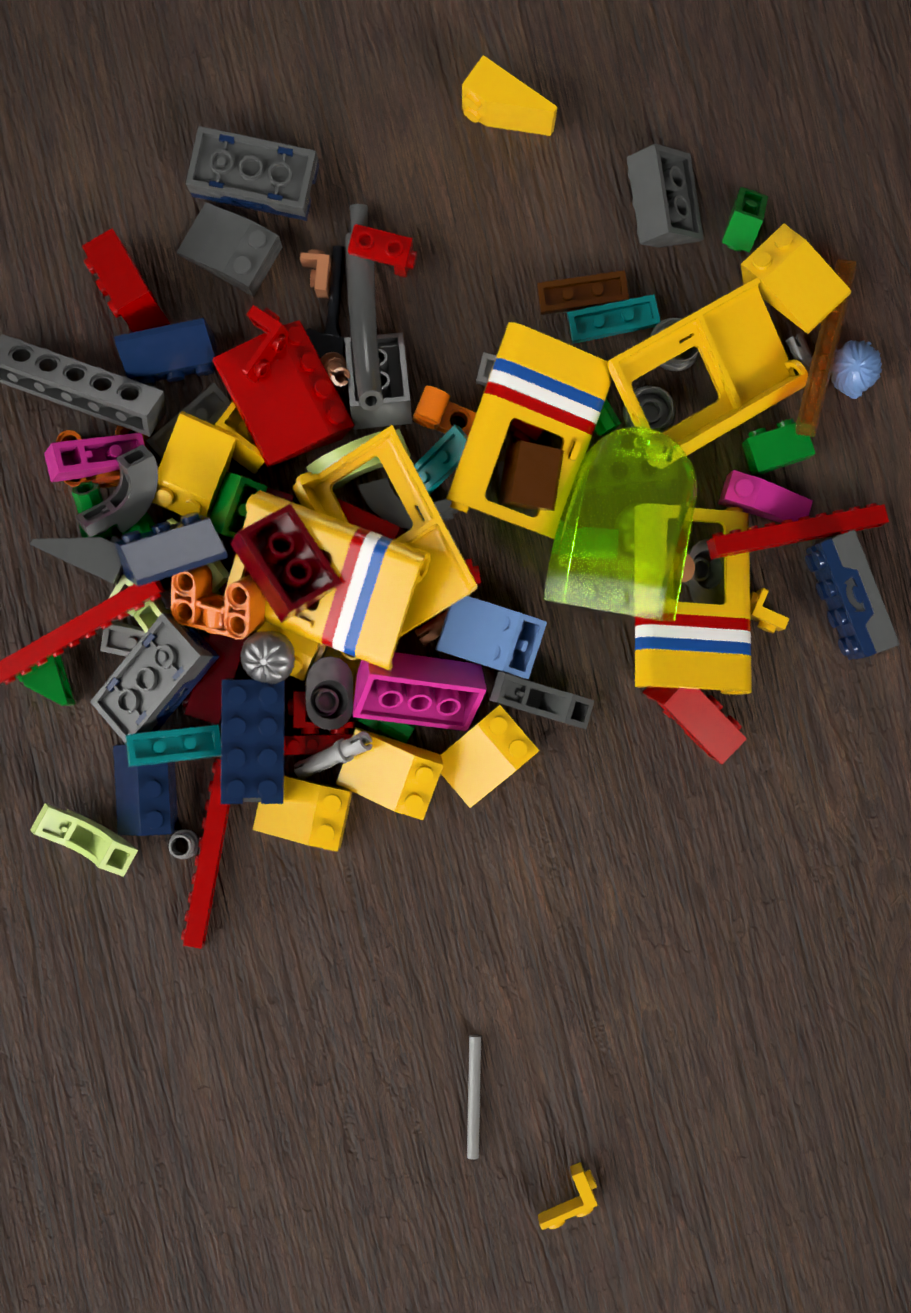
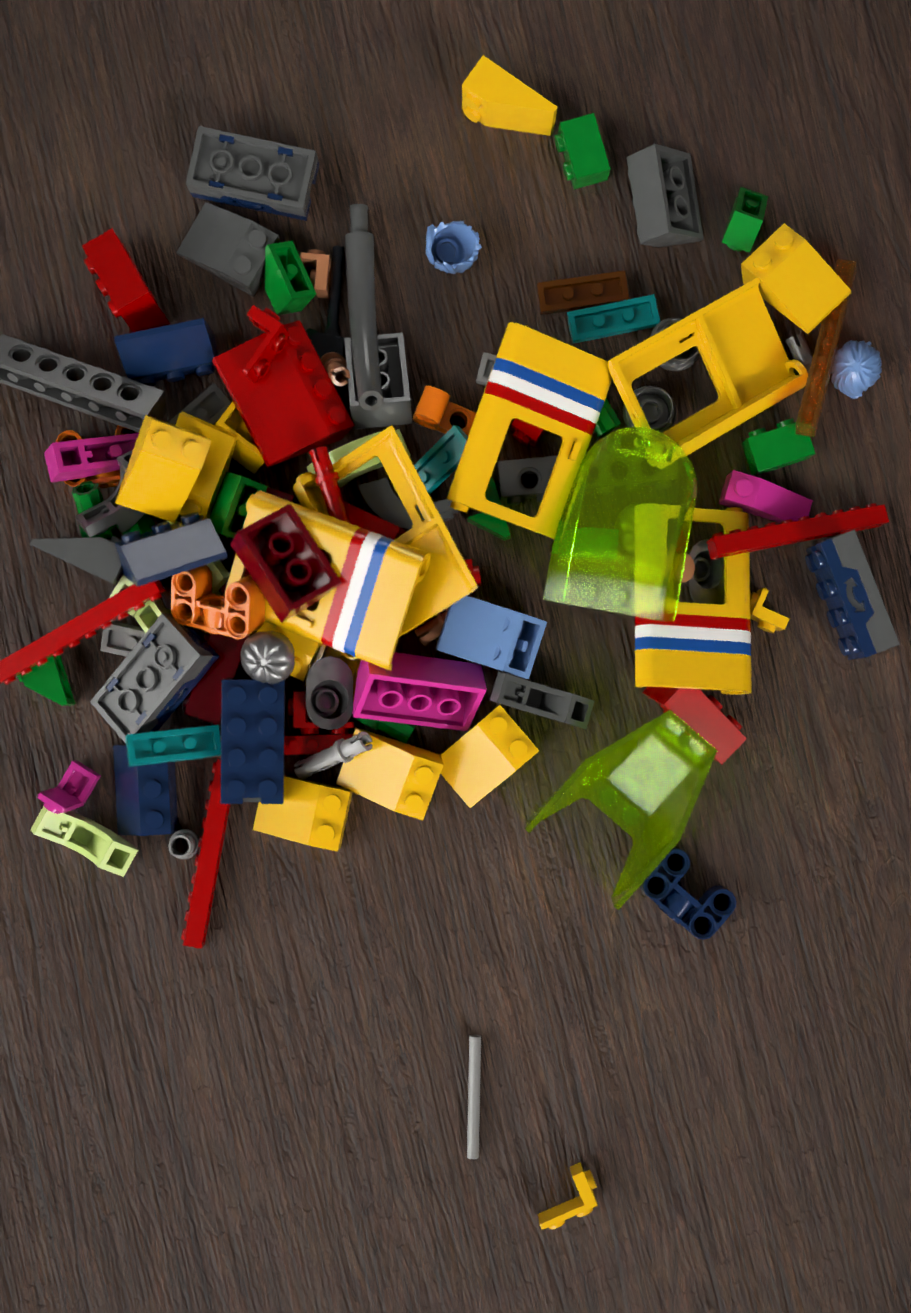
(72, 790): none -> dark pink bracket
(162, 469): none -> yellow slope
(286, 279): none -> green slope
(328, 483): none -> red pin
(383, 248): red bracket -> none
(452, 246): none -> medium blue hair
(489, 523): none -> green slope
(530, 476): reddish brown slope -> none
(582, 151): none -> green brick
(645, 787): none -> clear neon green windscreen
(681, 905): none -> dark blue beam

